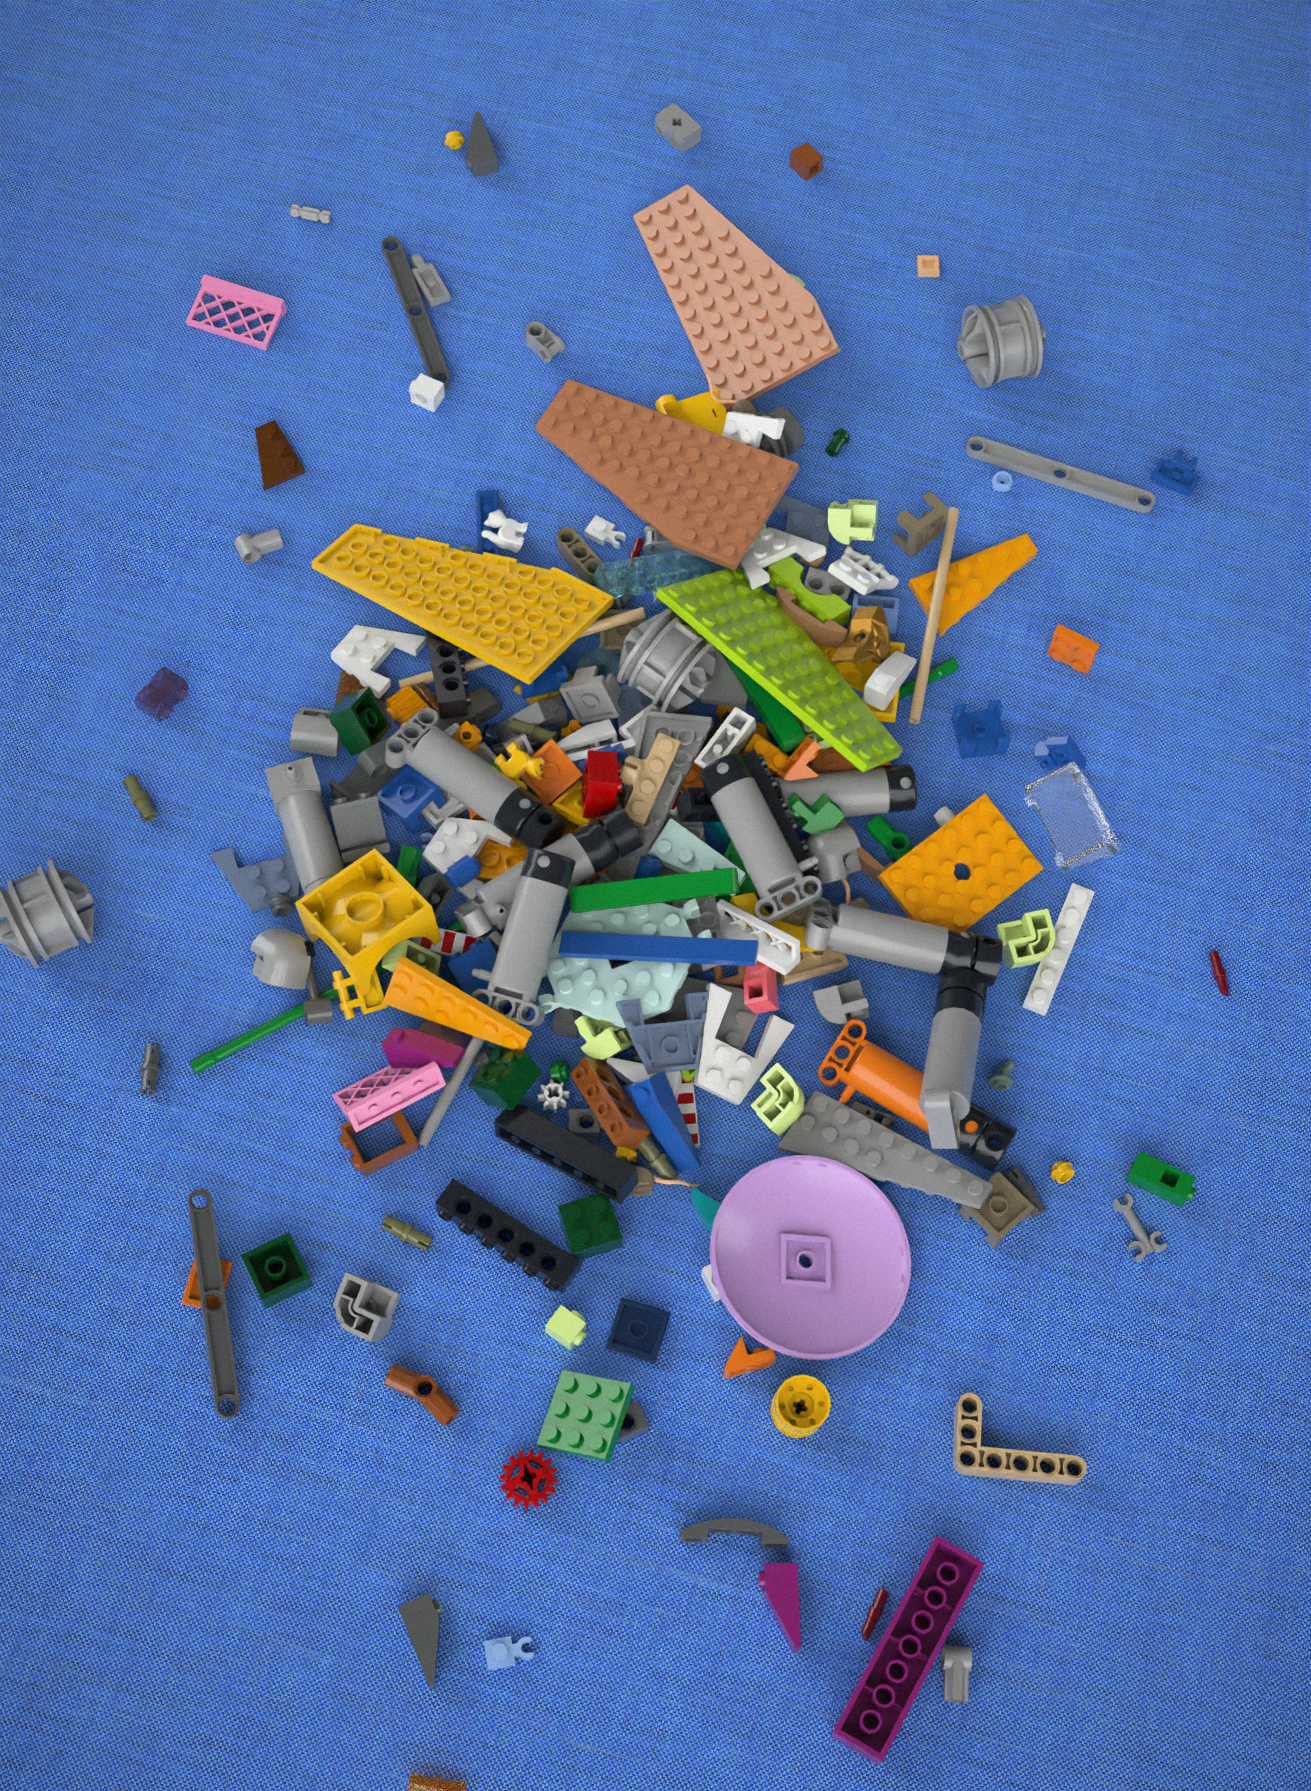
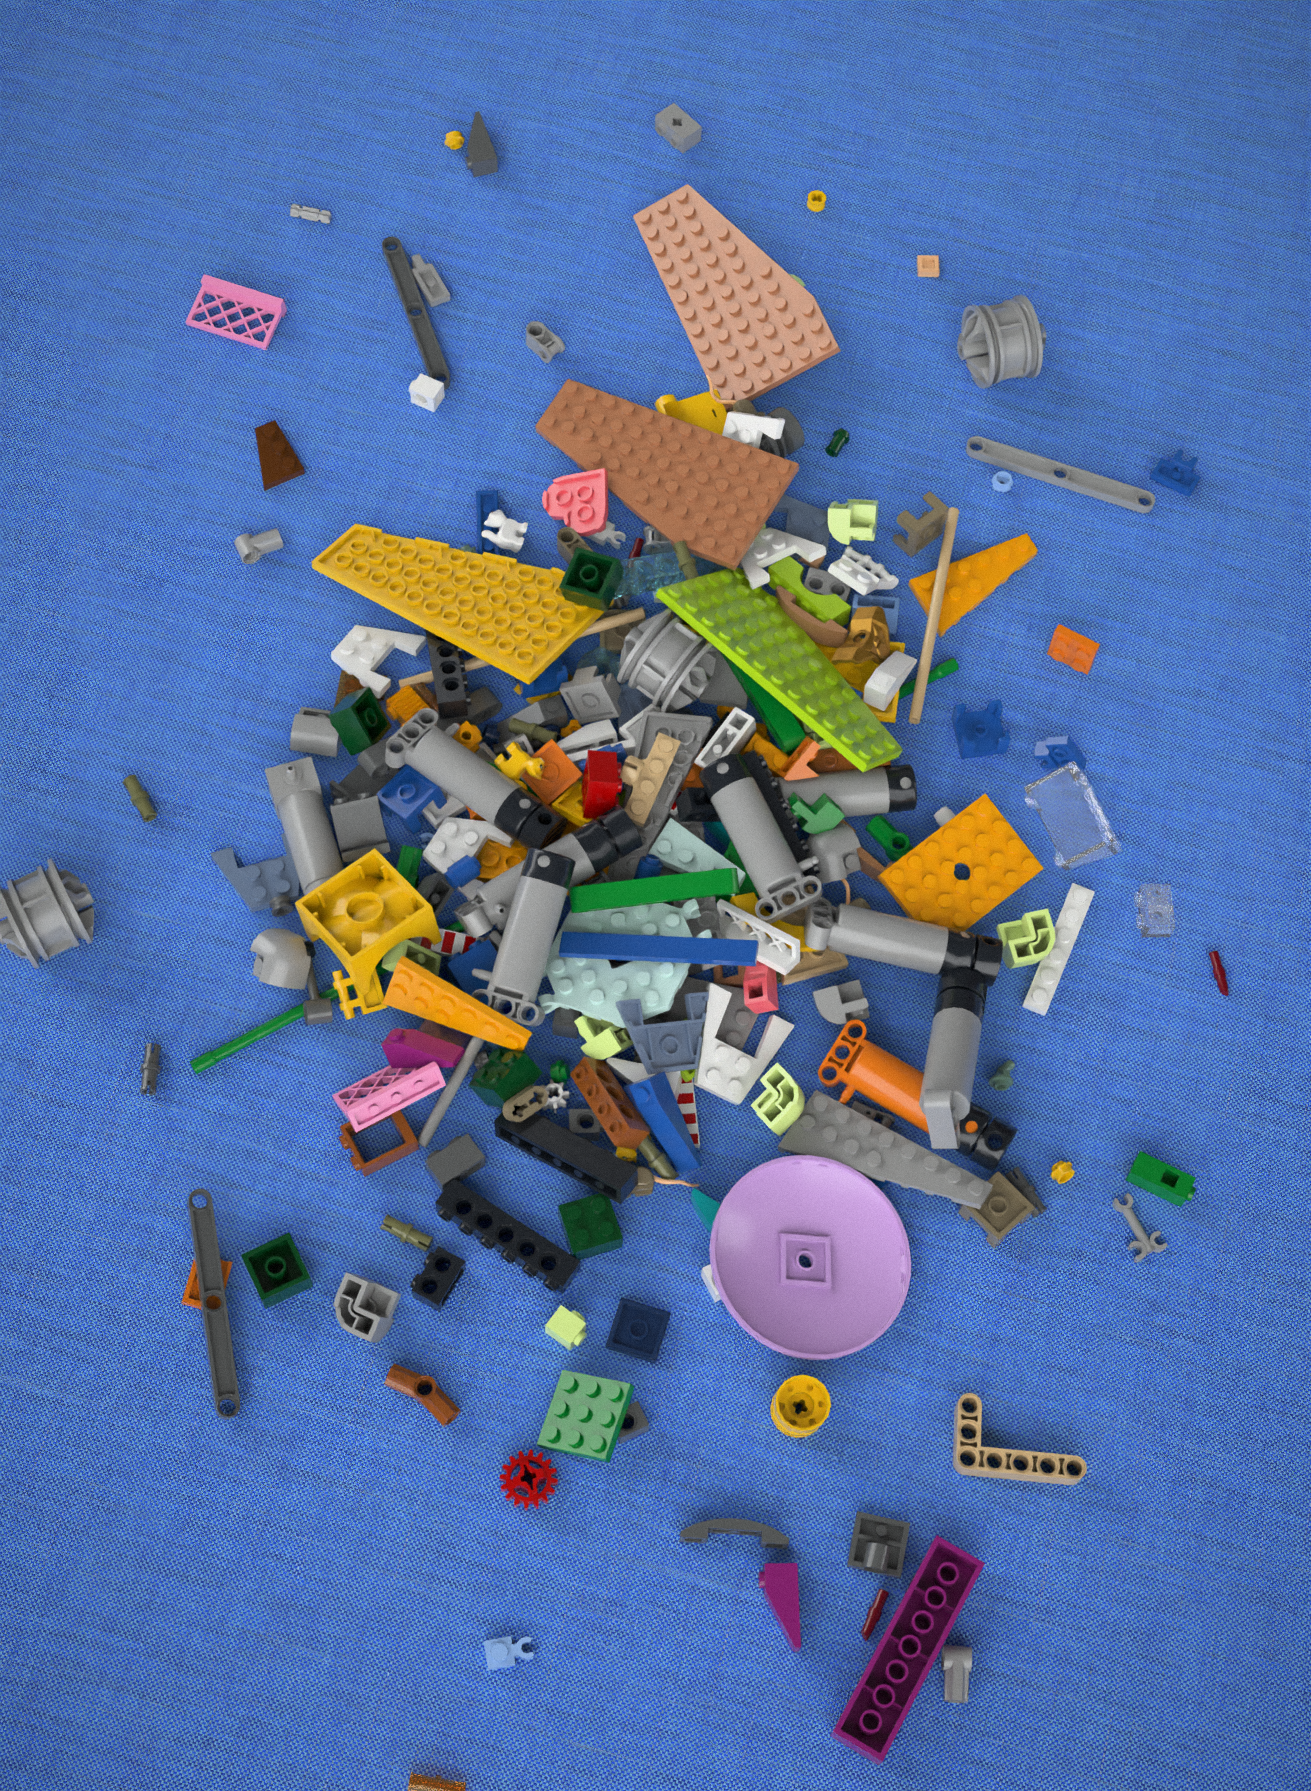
(162, 694): clear purple brick -> none
(424, 1630): dark grey slope -> none
(444, 1281): none -> black brick
(455, 1161): none -> dark grey brick
(522, 1099): none -> dark tan beam
(579, 501): none -> coral plate
(591, 579): none -> dark green brick
(686, 562): none -> olive pin
(742, 1363): orange slope -> none
(806, 161): dark orange brick -> none
(817, 196): none -> yellow bush
(878, 1544): none -> dark grey plate
(1155, 910): none -> clear brick

